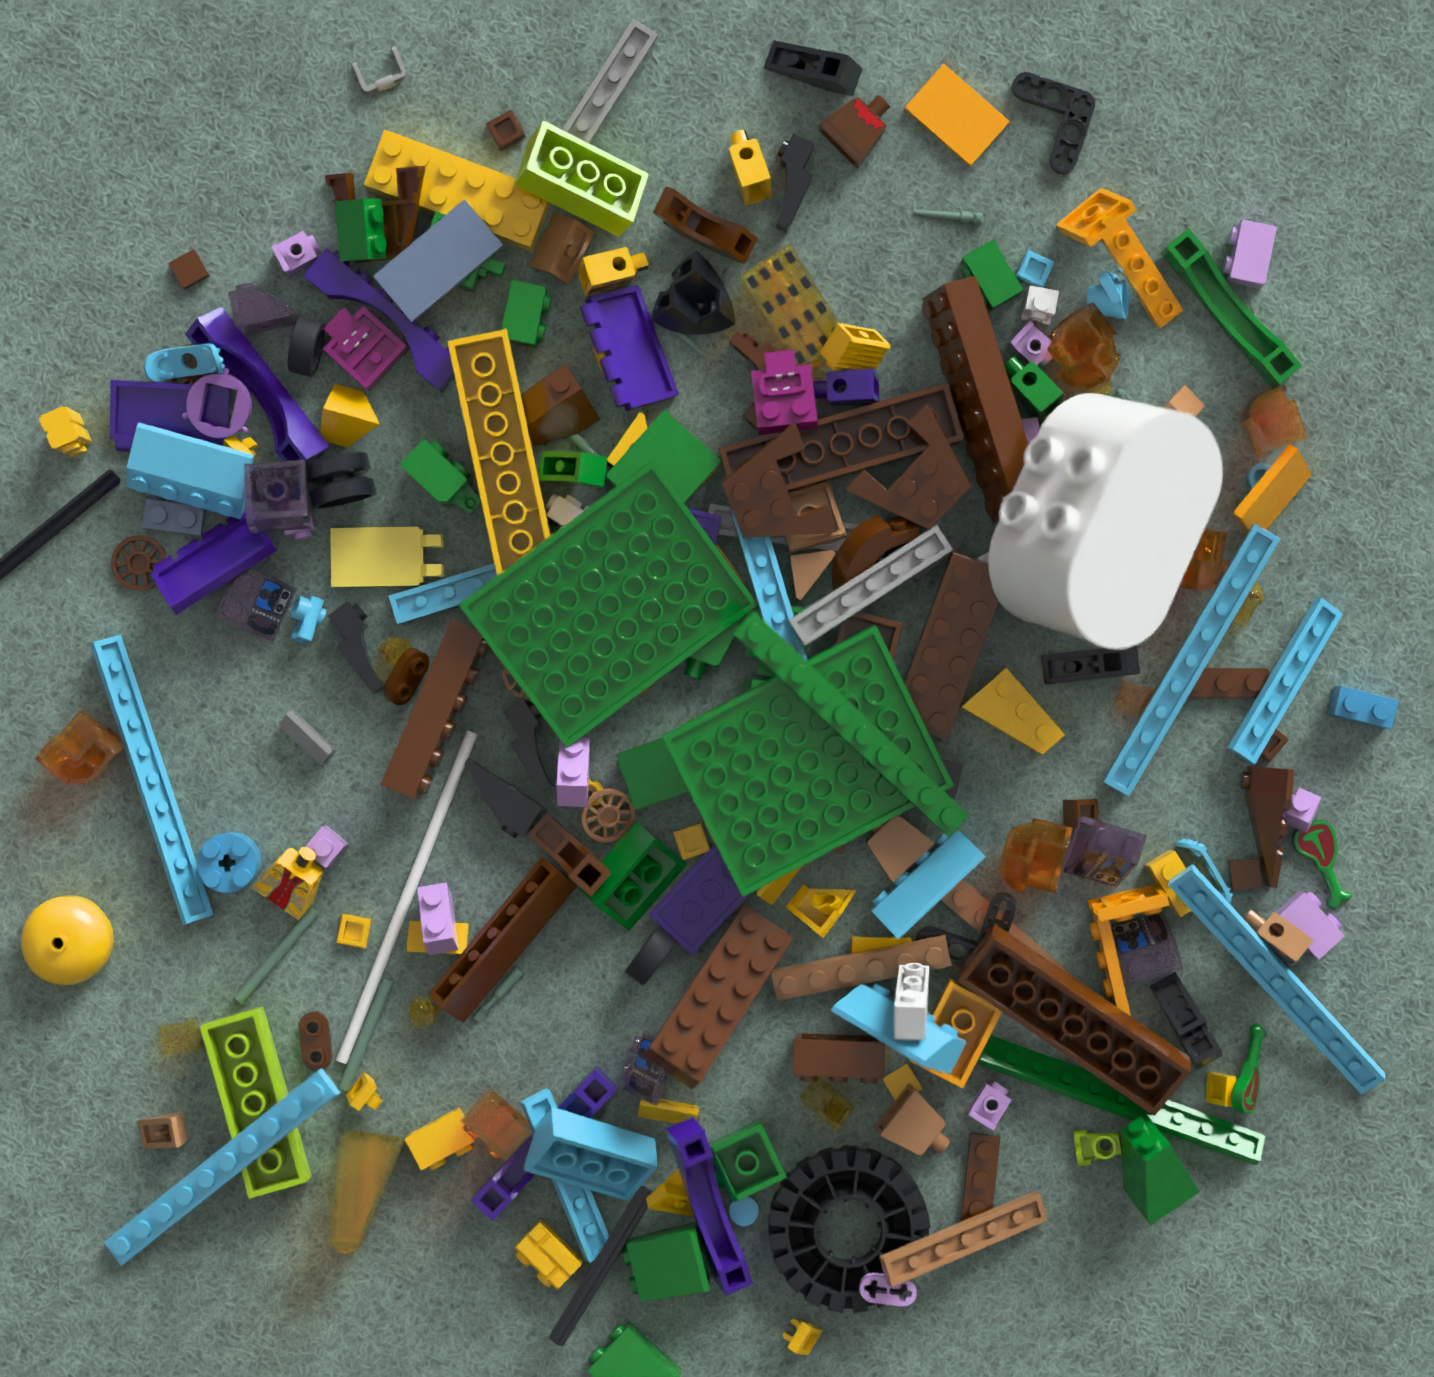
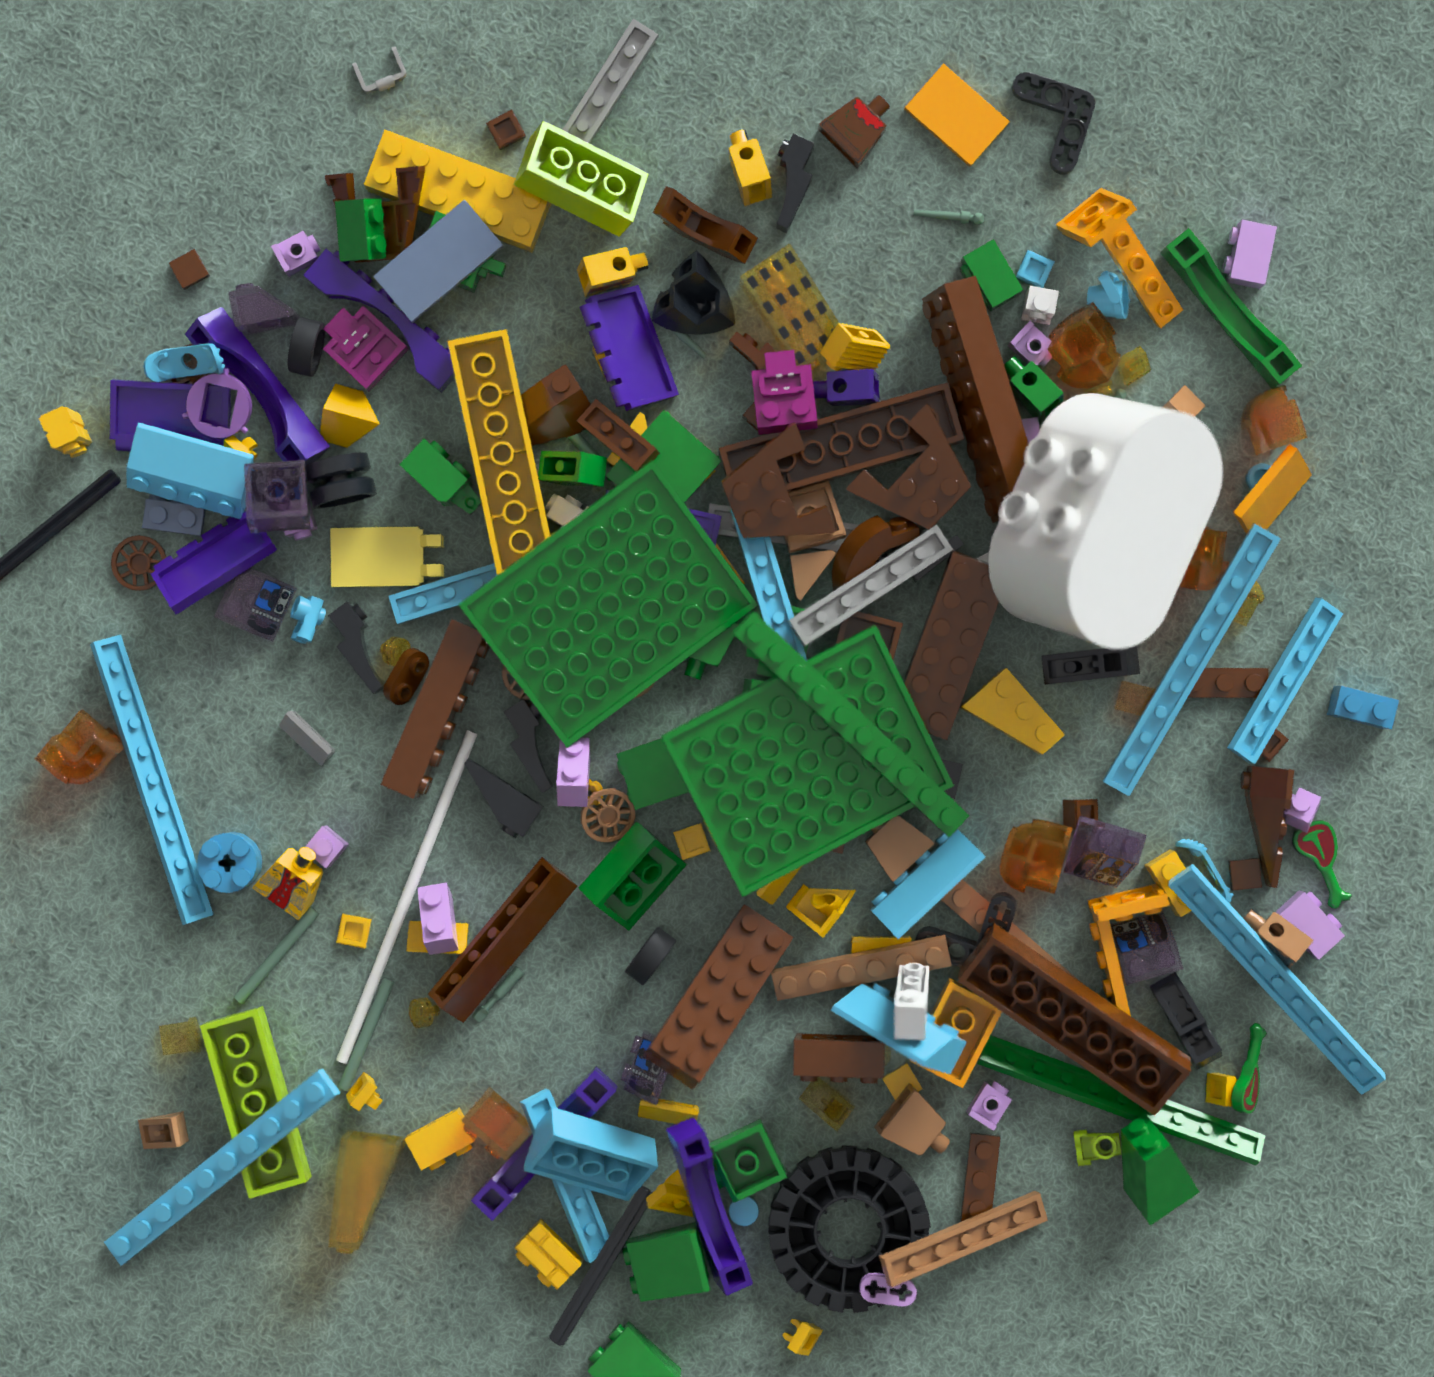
(85, 938): yellow cylinder -> none
(315, 1041): reddish brown plate -> none
(525, 313): green brick -> none
(562, 247): medium nougat panel -> none
(570, 853): reddish brown arch -> none
(617, 436): none -> reddish brown plate
(699, 902): dark purple plate -> none
(815, 67): black slope -> none
(1133, 366): none -> clear yellow plate

